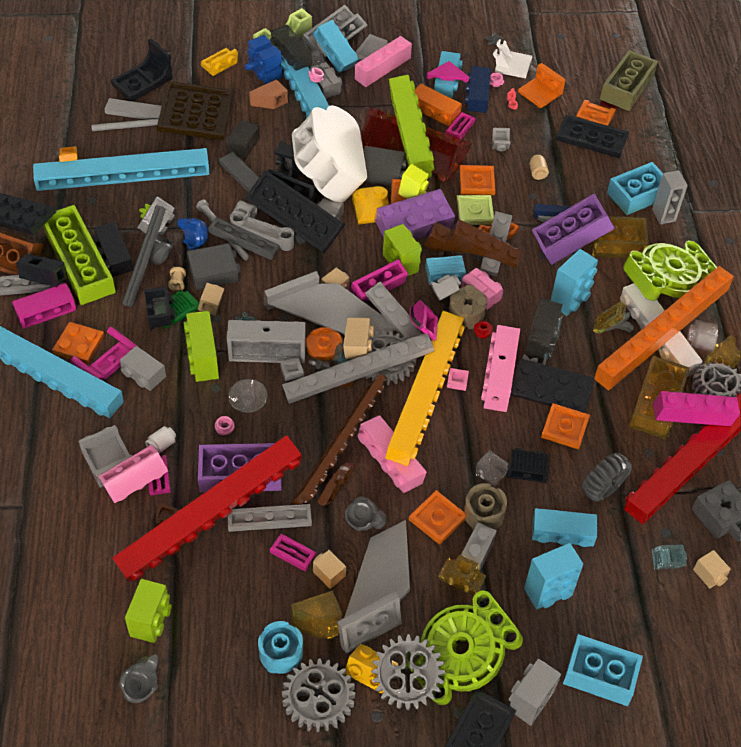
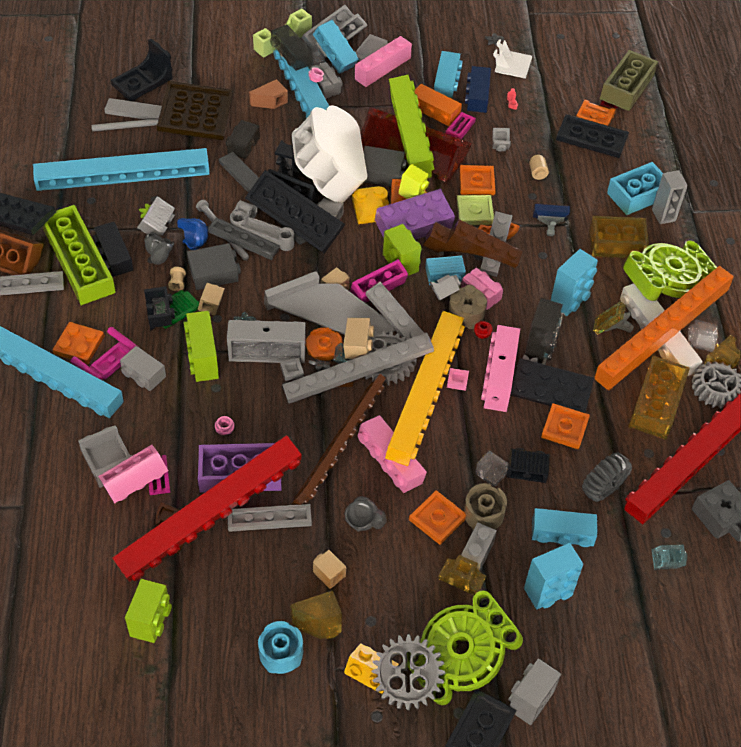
(41, 270): black brick -> none
(44, 305): dark pink brick -> none
(68, 154): light orange tile -> none
(140, 679): dark grey hair -> none
(143, 256): dark grey axle -> none
(161, 439): white brick -> none
(220, 61): yellow bracket -> none
(250, 390): clear dish -> none
(264, 59): blue brick -> none
(286, 557): dark pink tile -> none
(307, 710): light grey gear -> none
(335, 483): reddish brown tile -> none
(378, 589): light grey piece -> none
(424, 319): dark pink slope -> none
(448, 72): dark pink tile -> none
(496, 79): bright pink plate -> none
(544, 87): orange bracket -> none
(573, 229): medium lavender brick -> none
(603, 670): medium azure brick -> none
(696, 408): dark pink brick -> none
(712, 569): tan brick -> none

